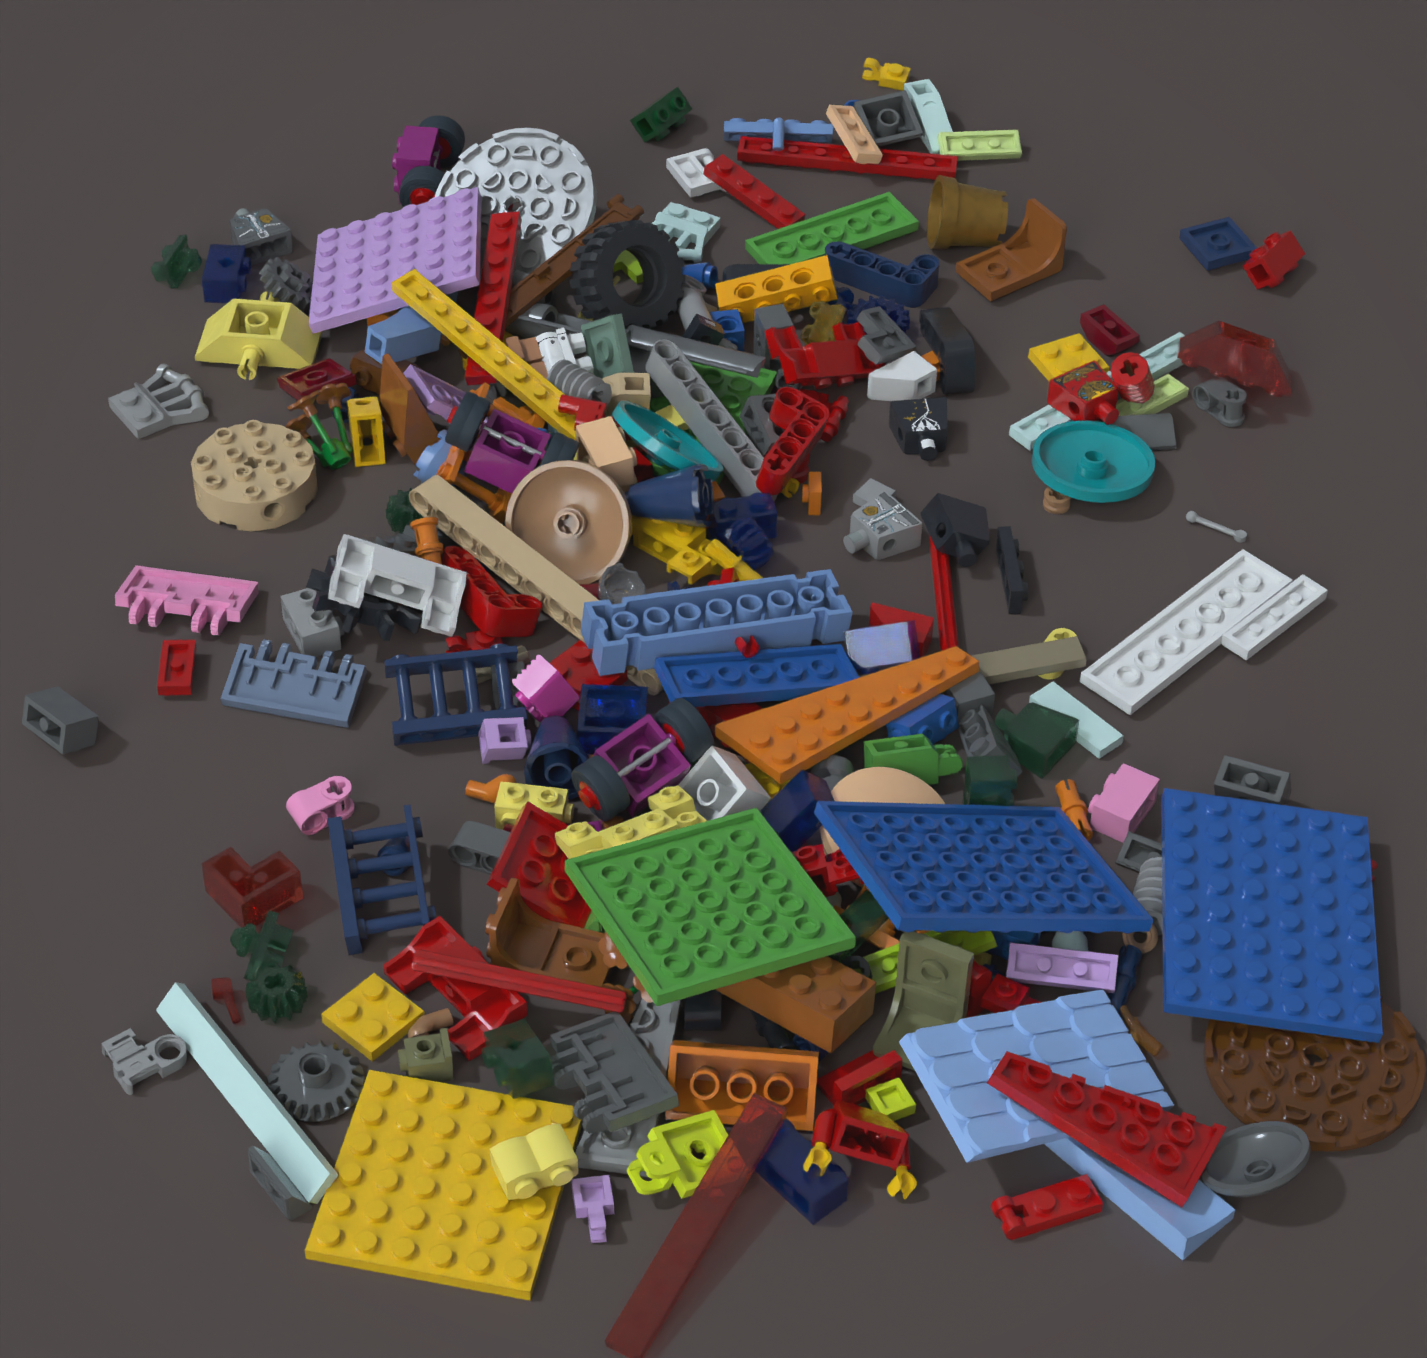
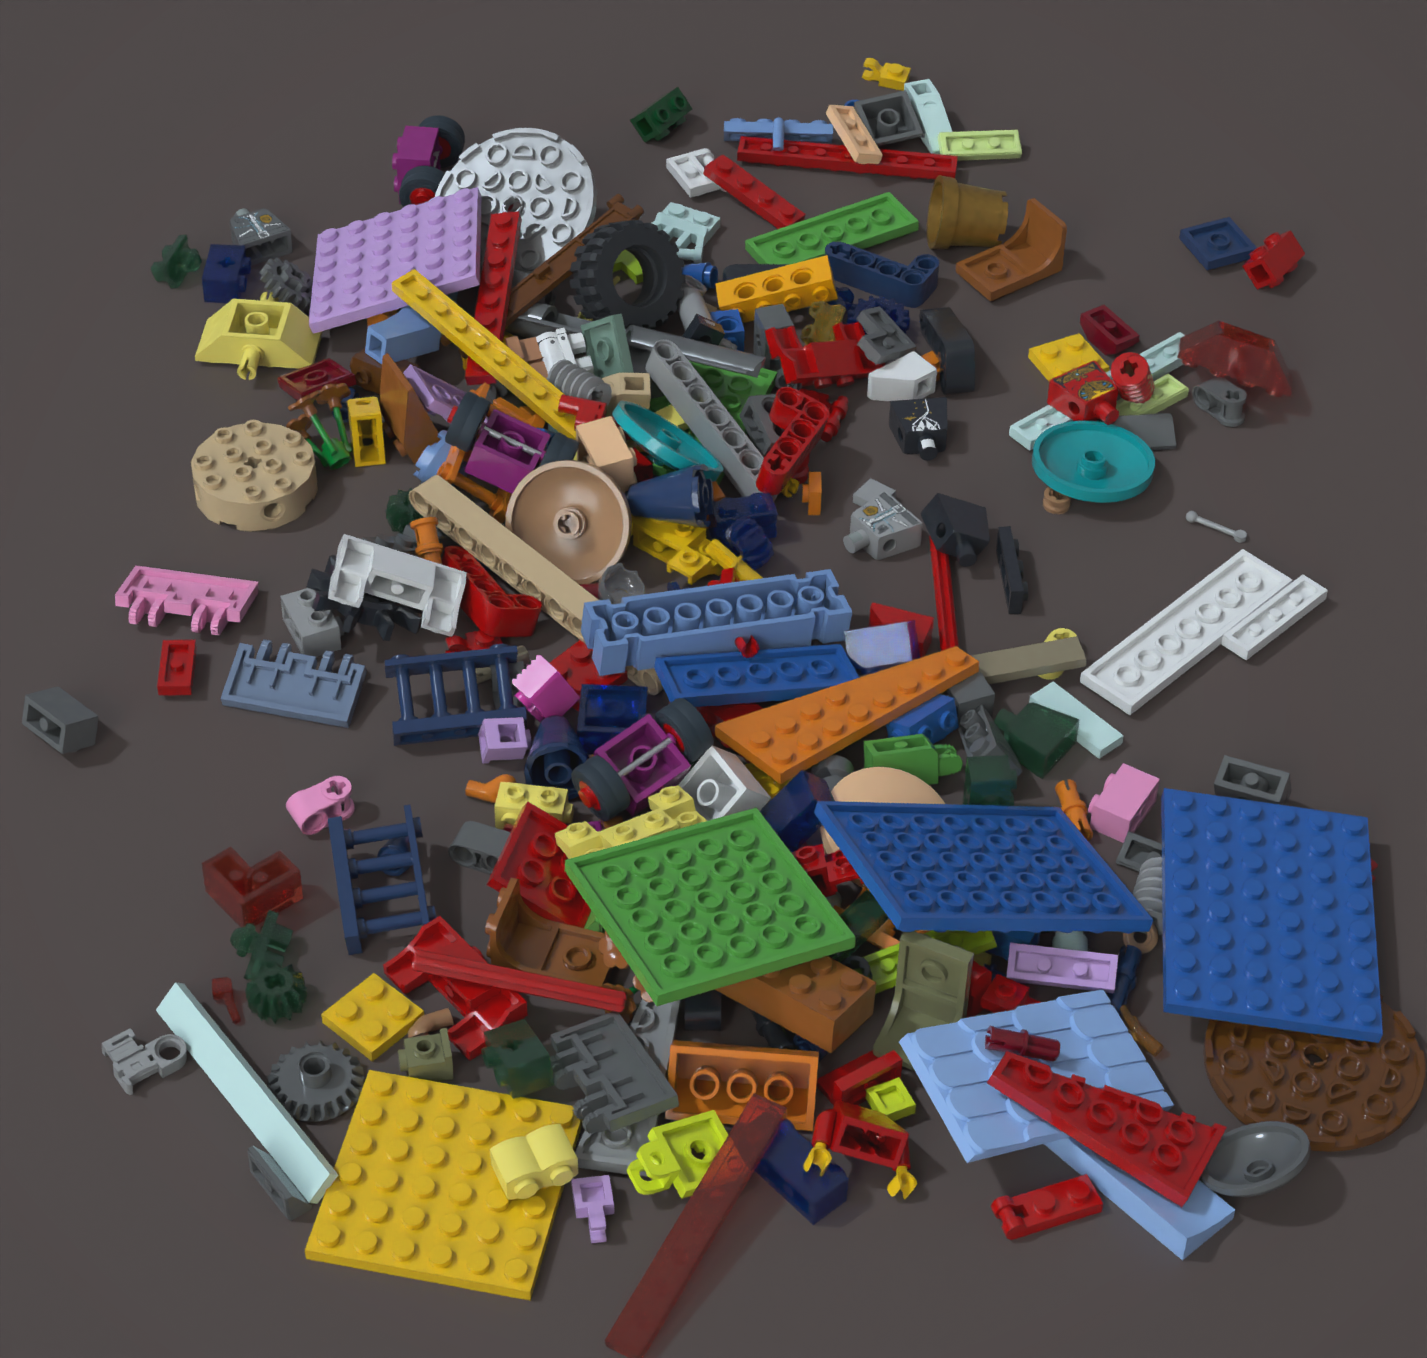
(143, 408): light grey plate -> none
(1022, 1043): none -> dark red axle

